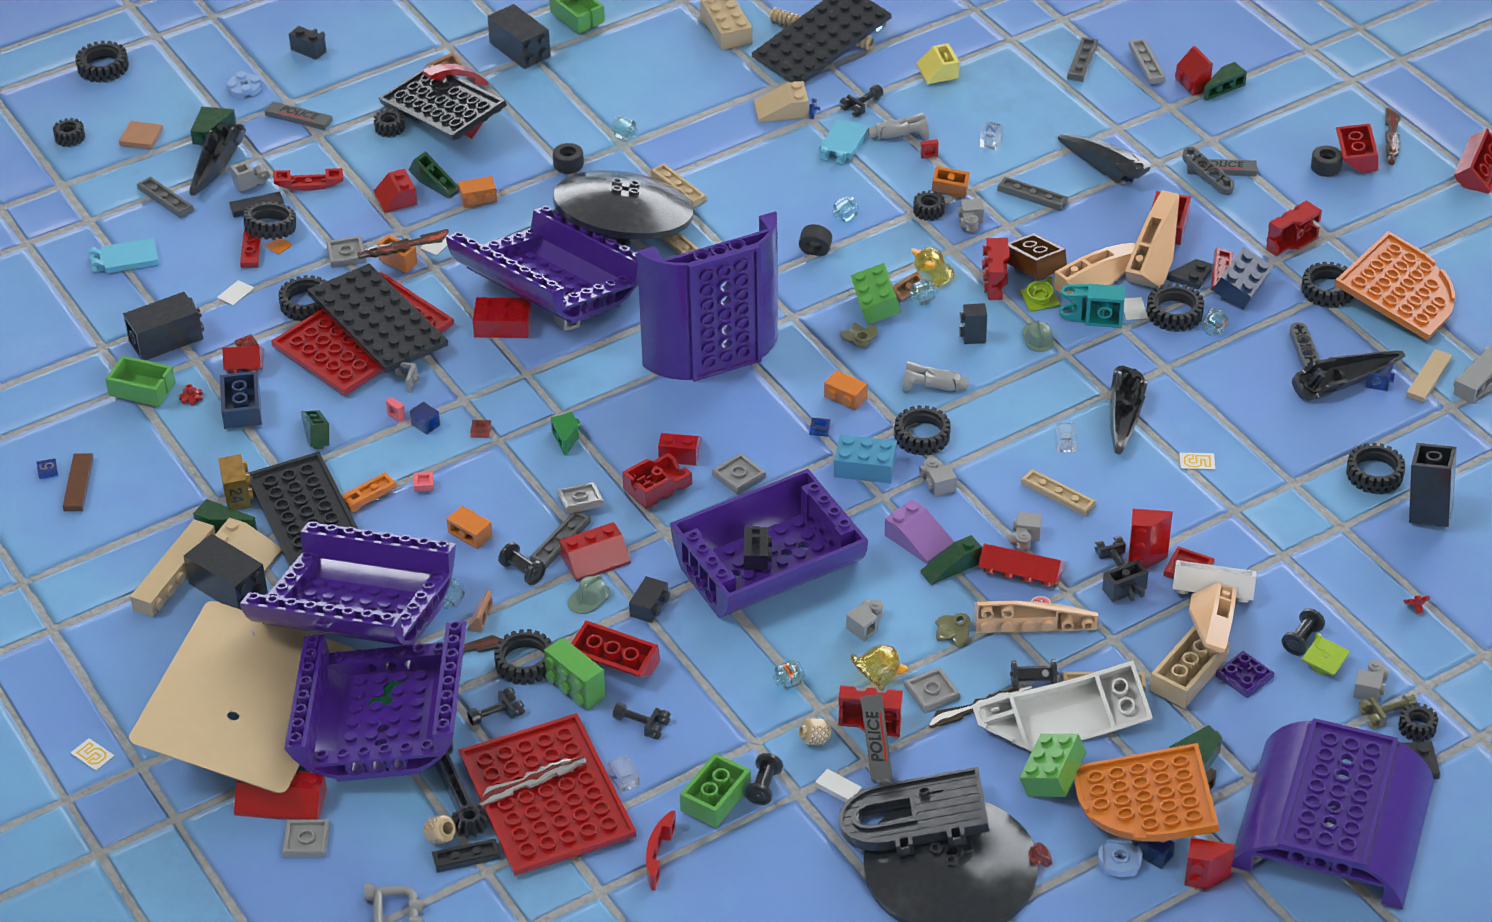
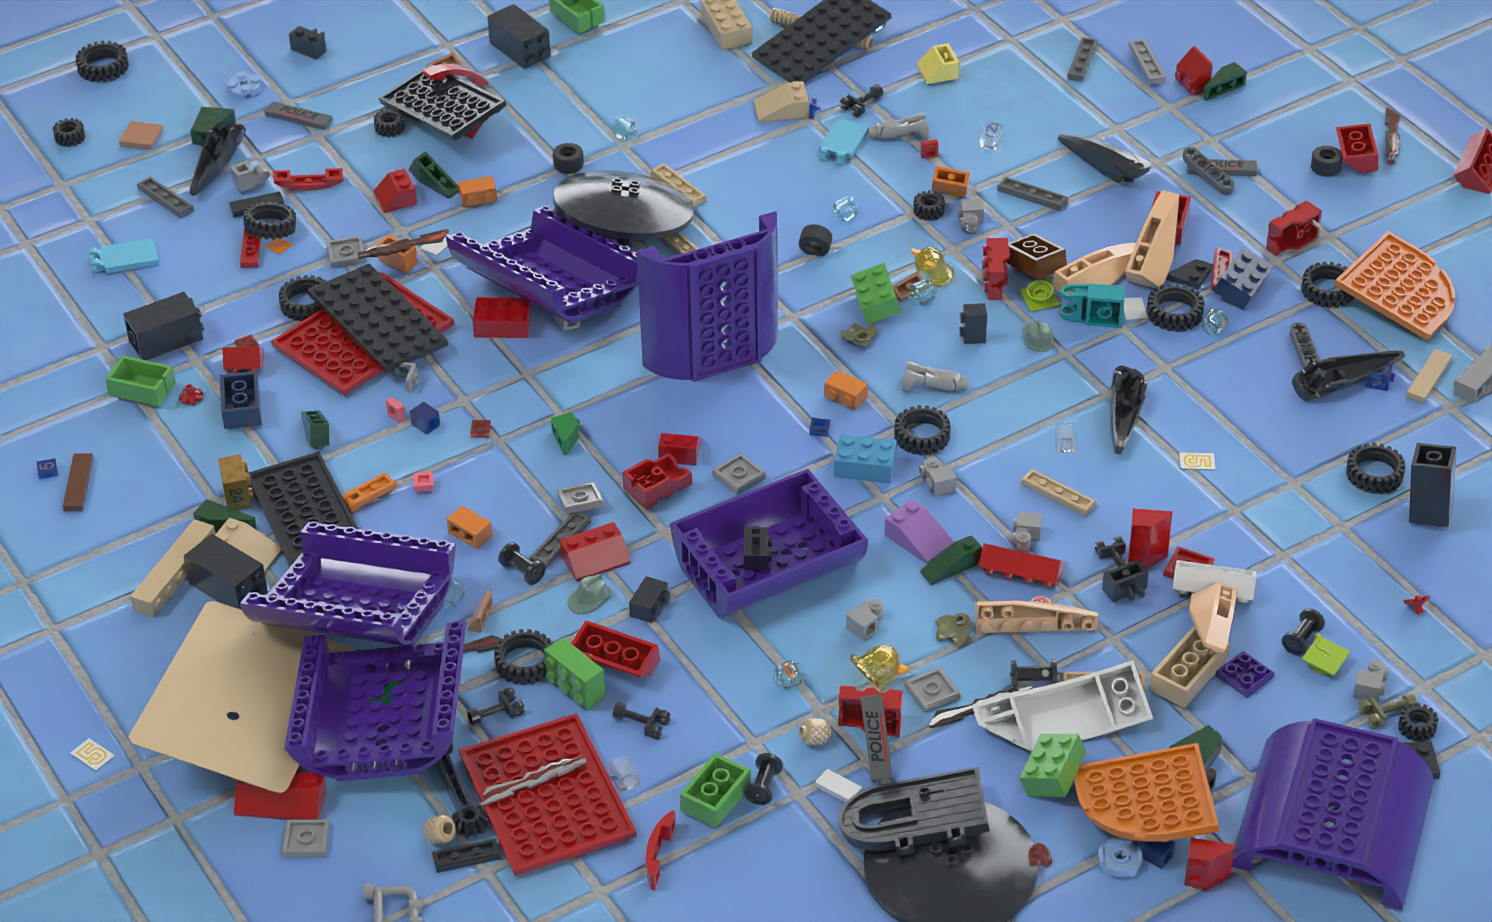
(235, 292): white sticker -> none

